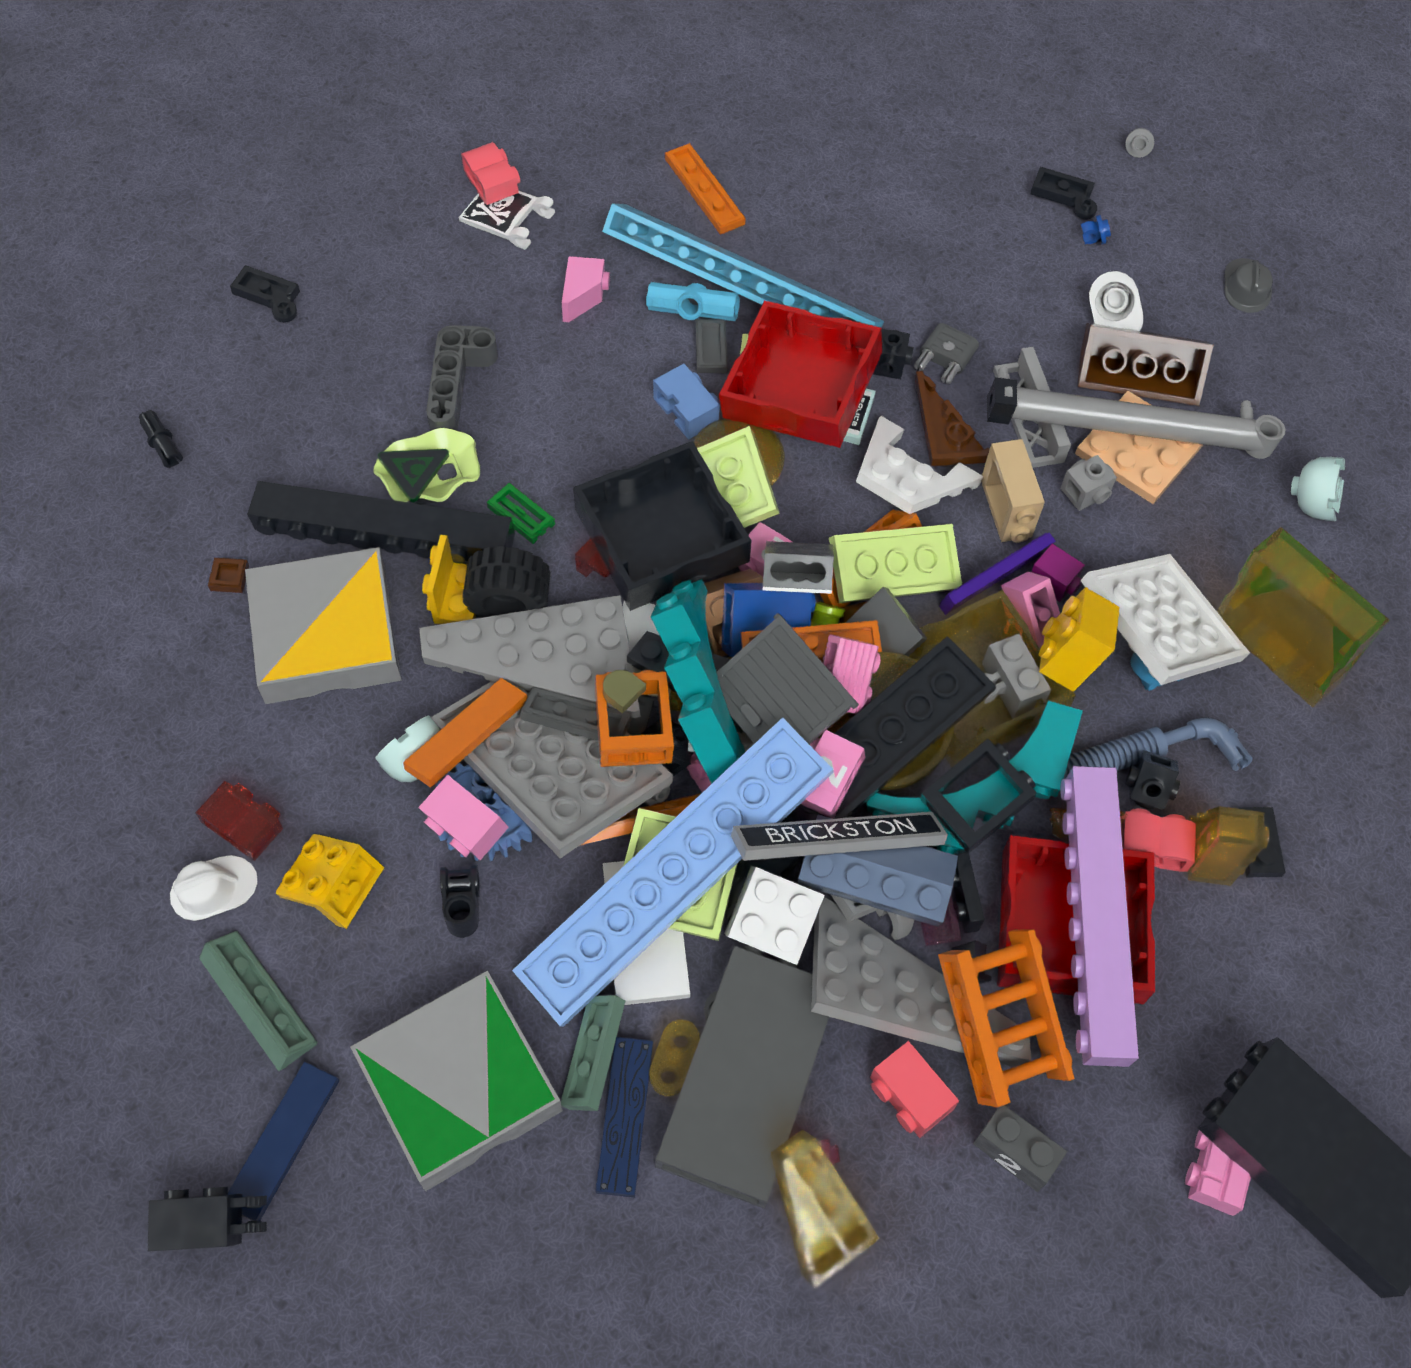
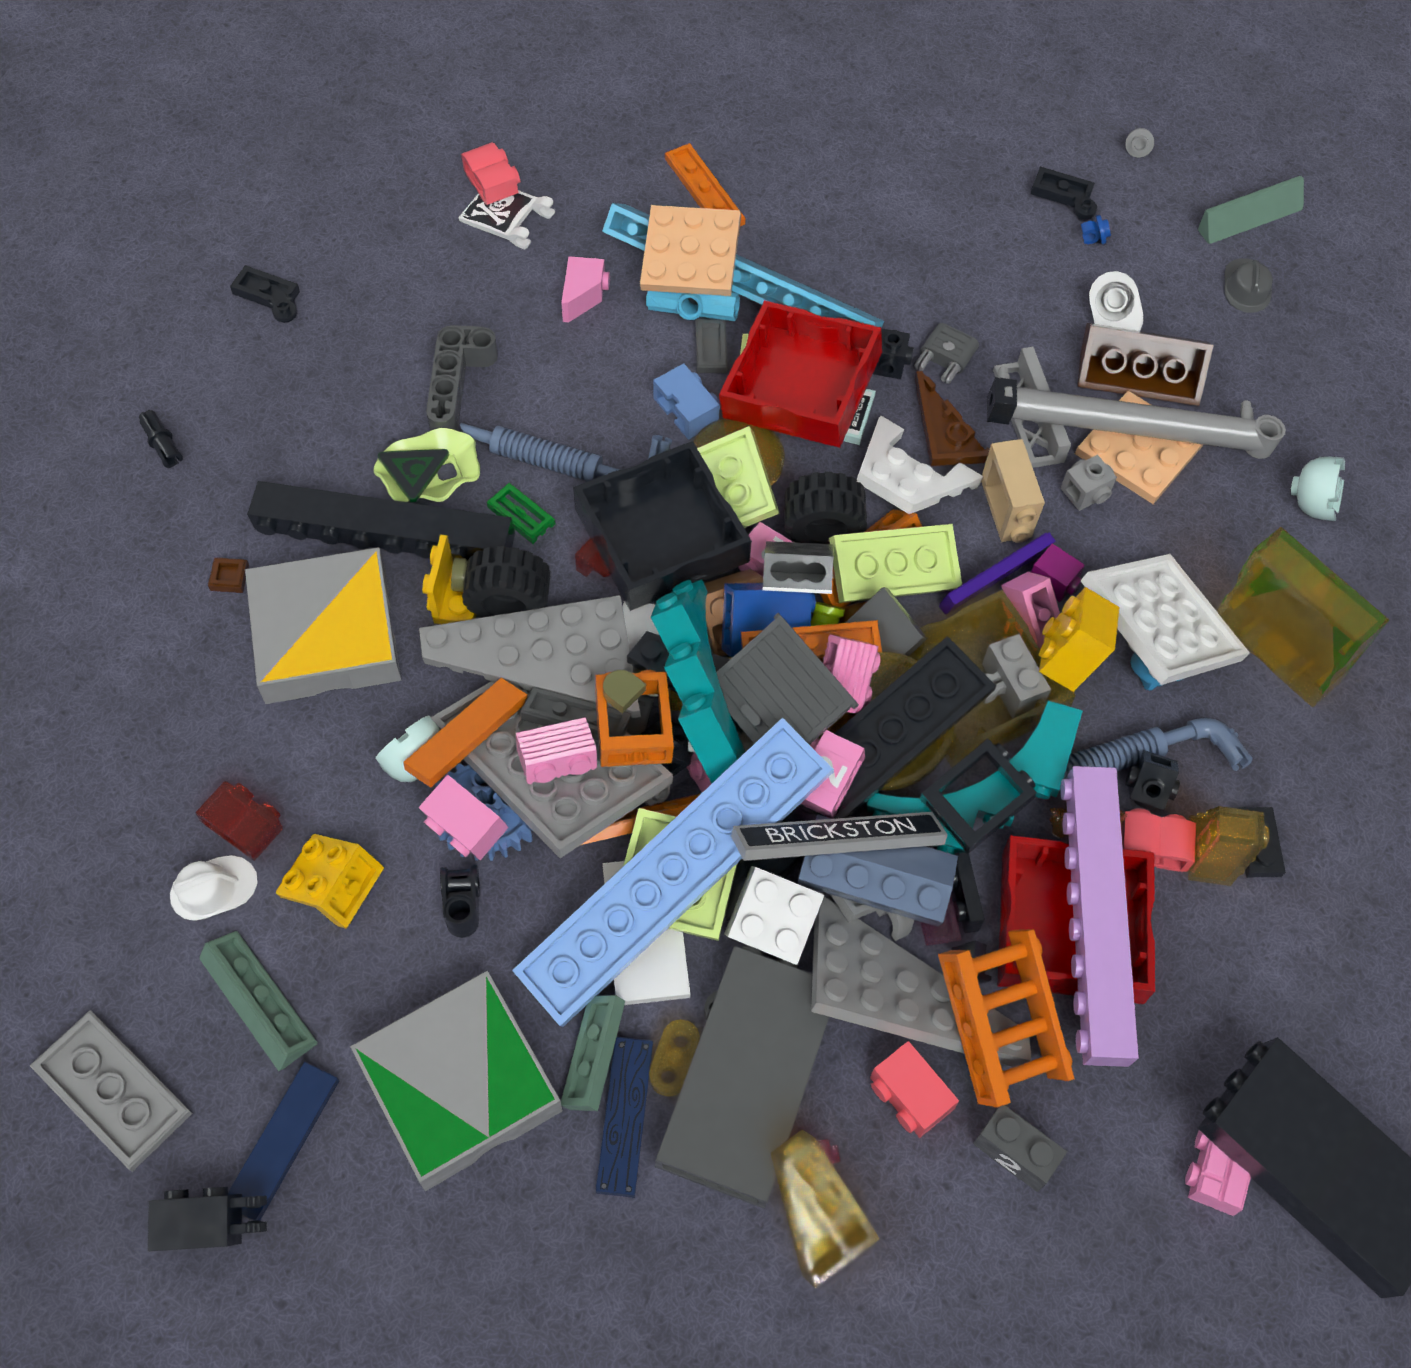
(111, 1090): none -> light grey tile
(458, 574): none -> olive tile
(548, 454): none -> sand blue piece
(556, 750): none -> bright pink brick
(690, 250): none -> light nougat plate
(824, 507): none -> black tyre
(1252, 210): none -> sand green slope

